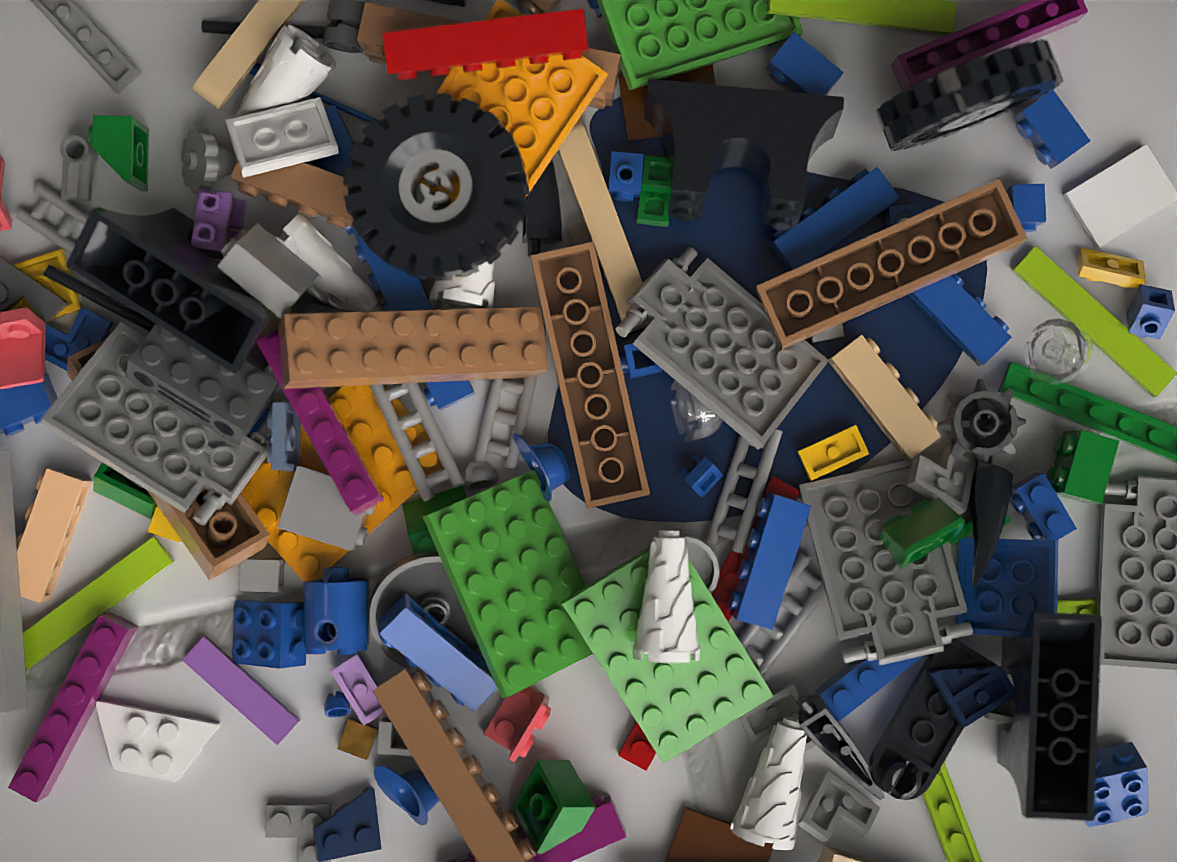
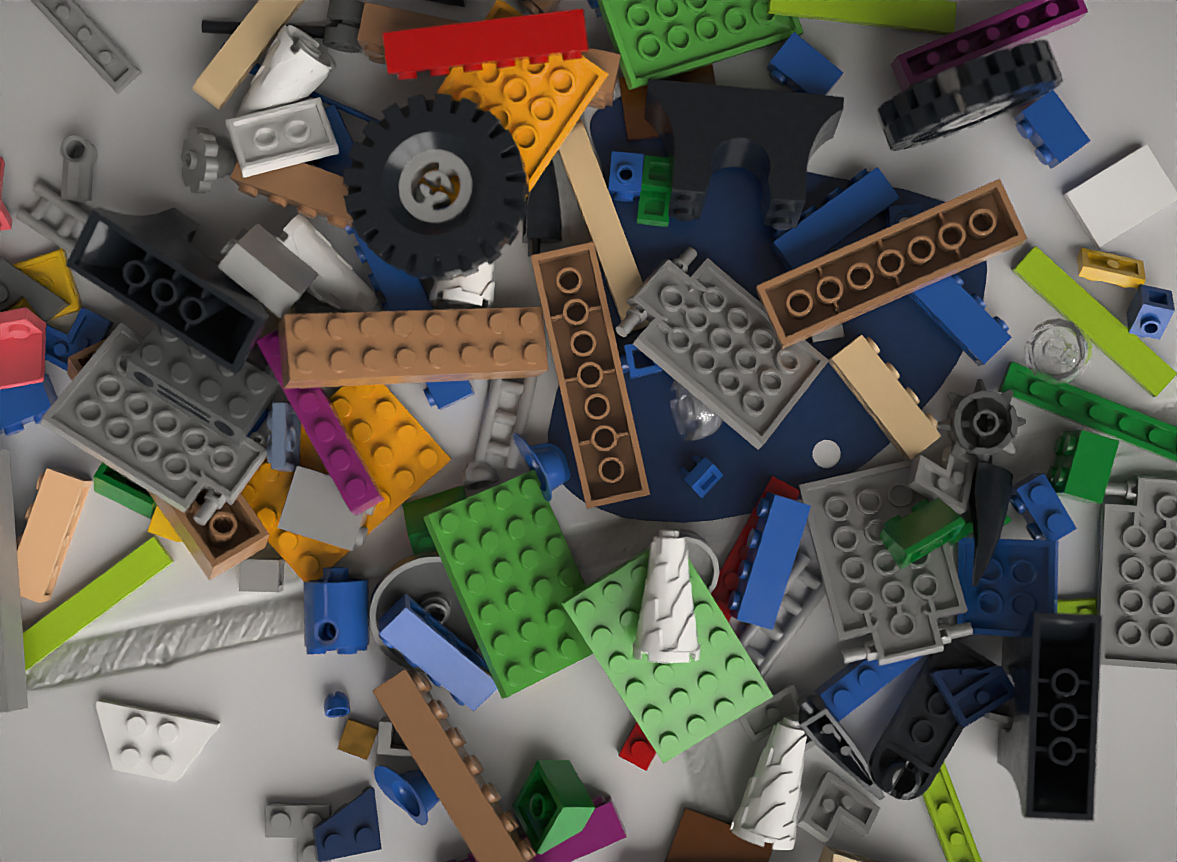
(72, 706): magenta brick -> none
(98, 297): black bar -> none
(124, 147): green slope -> none
(213, 218): medium lavender hips -> none
(241, 690): medium lavender tile -> none
(269, 634): blue bracket -> none
(357, 685): lavender plate -> none
(412, 454): light grey bar -> none
(517, 719): coral bracket -> none
(750, 504): light grey bar -> none
(833, 452): yellow plate -> none
(1028, 204): blue brick -> none
(1119, 785): blue bracket -> none

